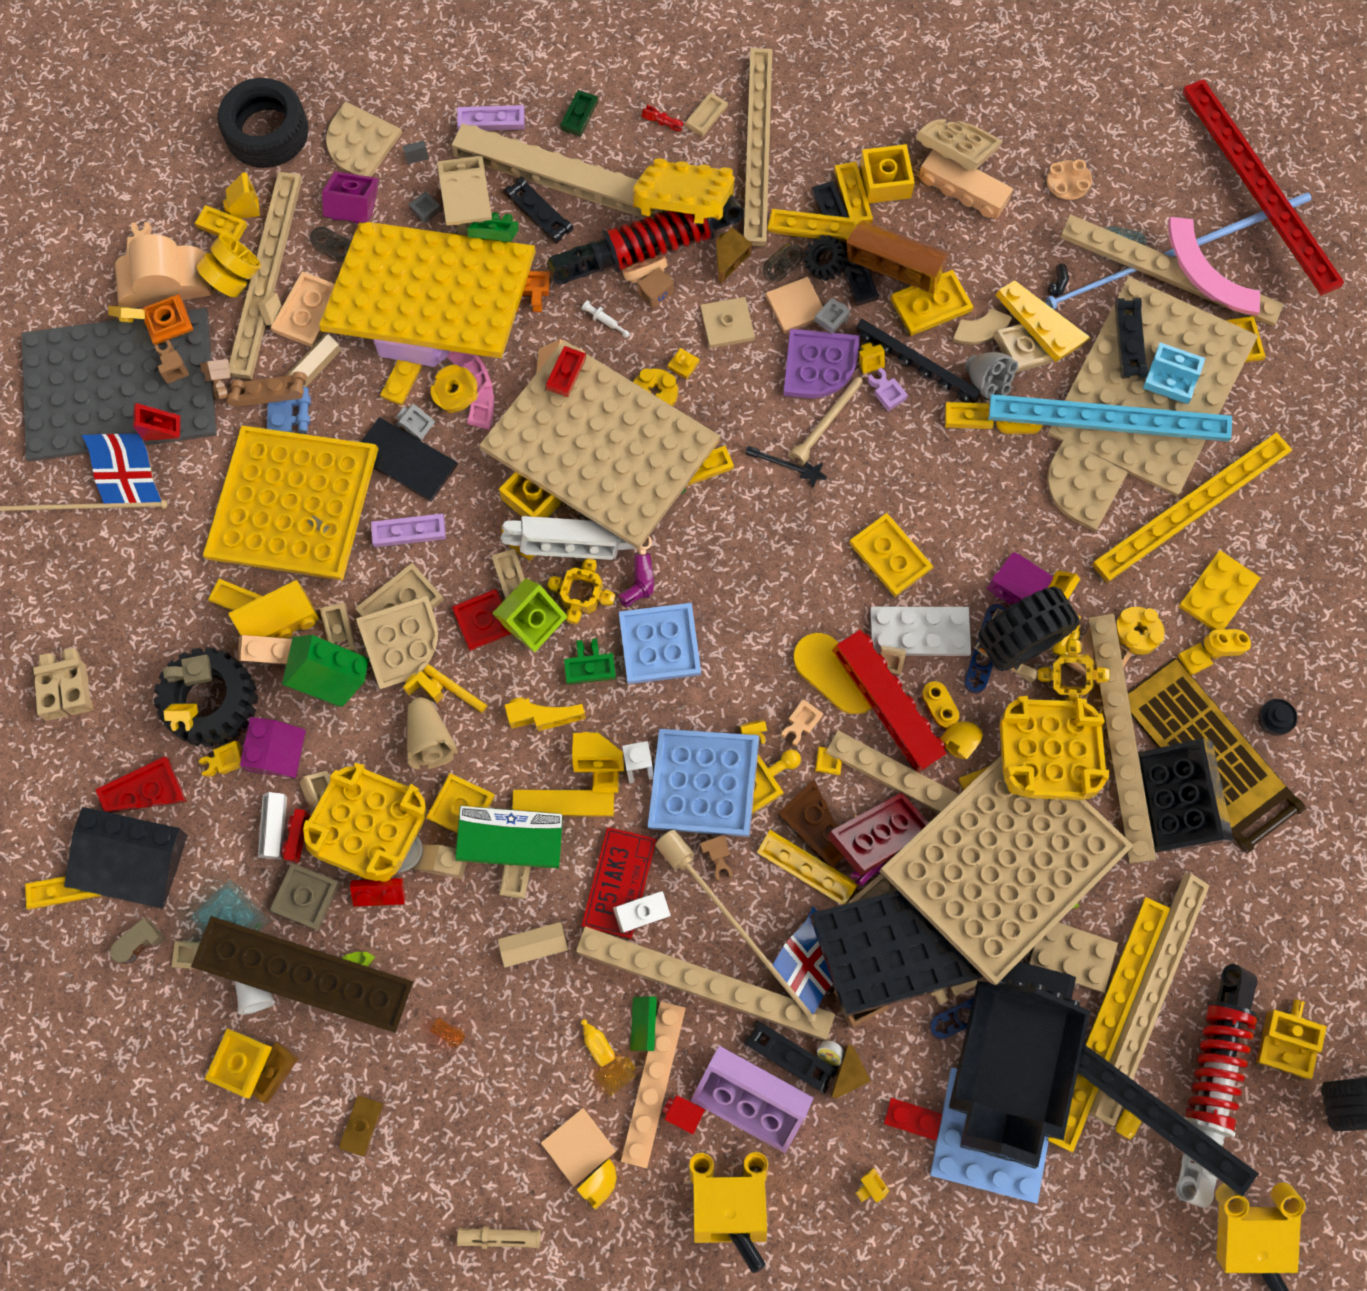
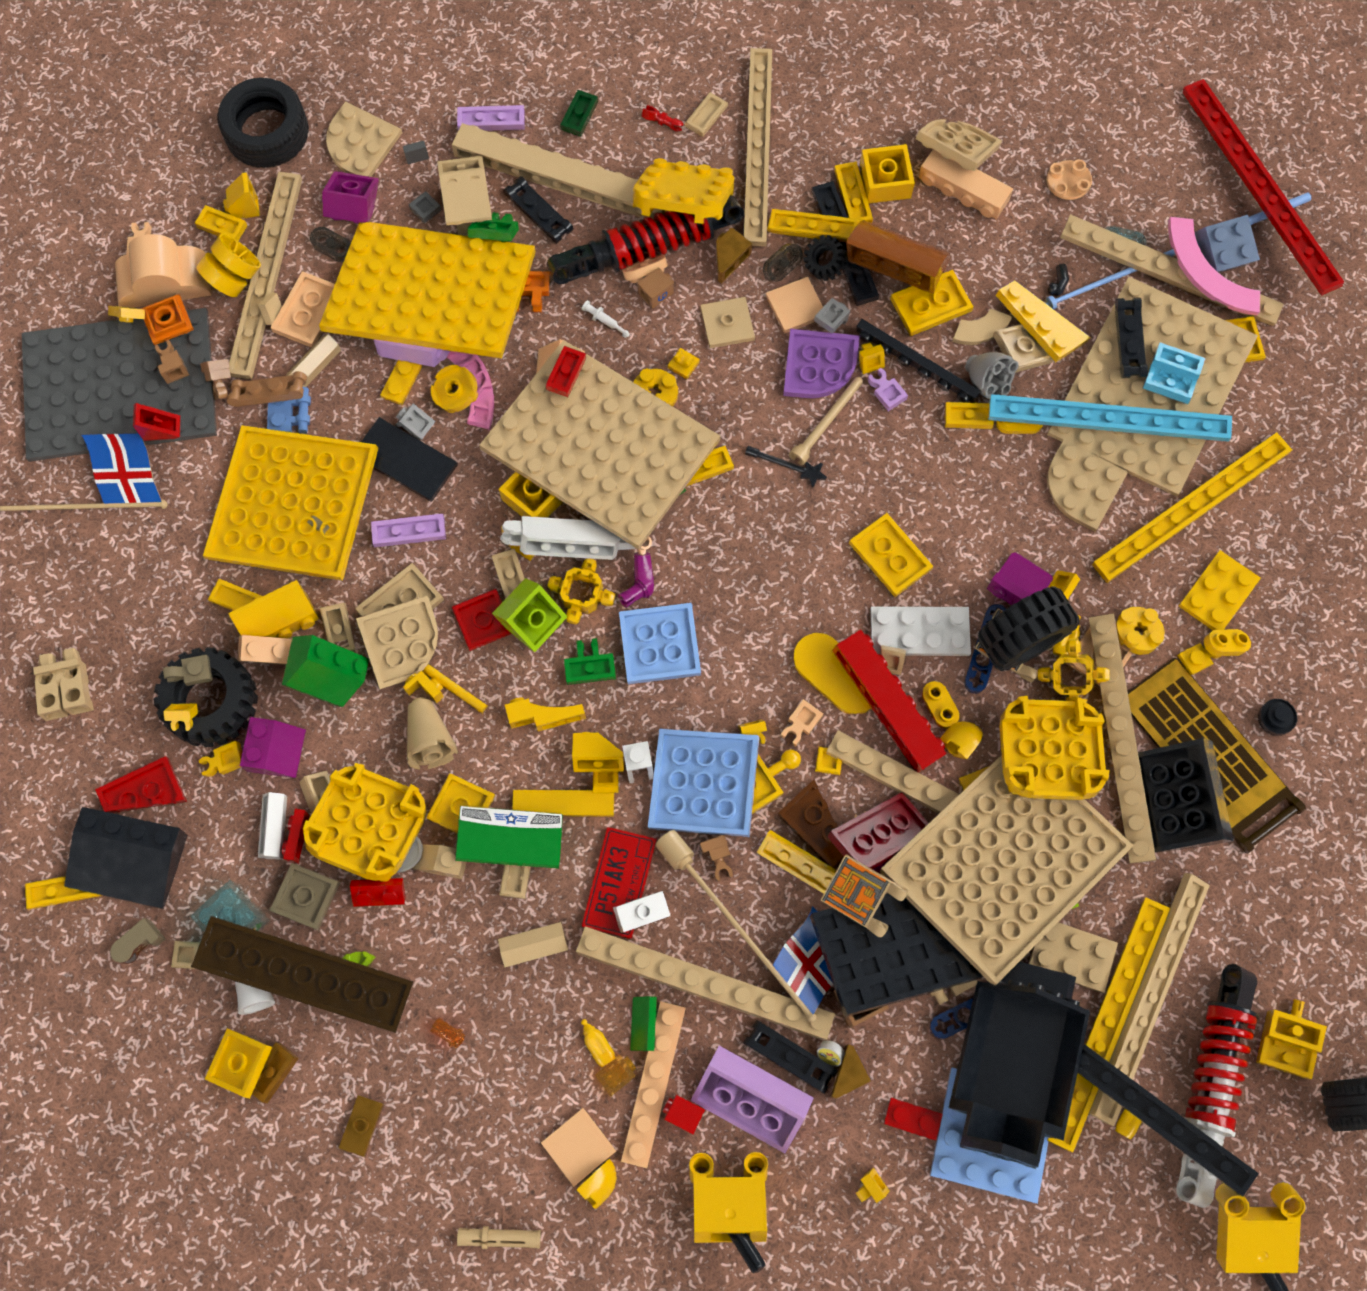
(858, 893): none -> flag
(1228, 244): none -> sand blue brick

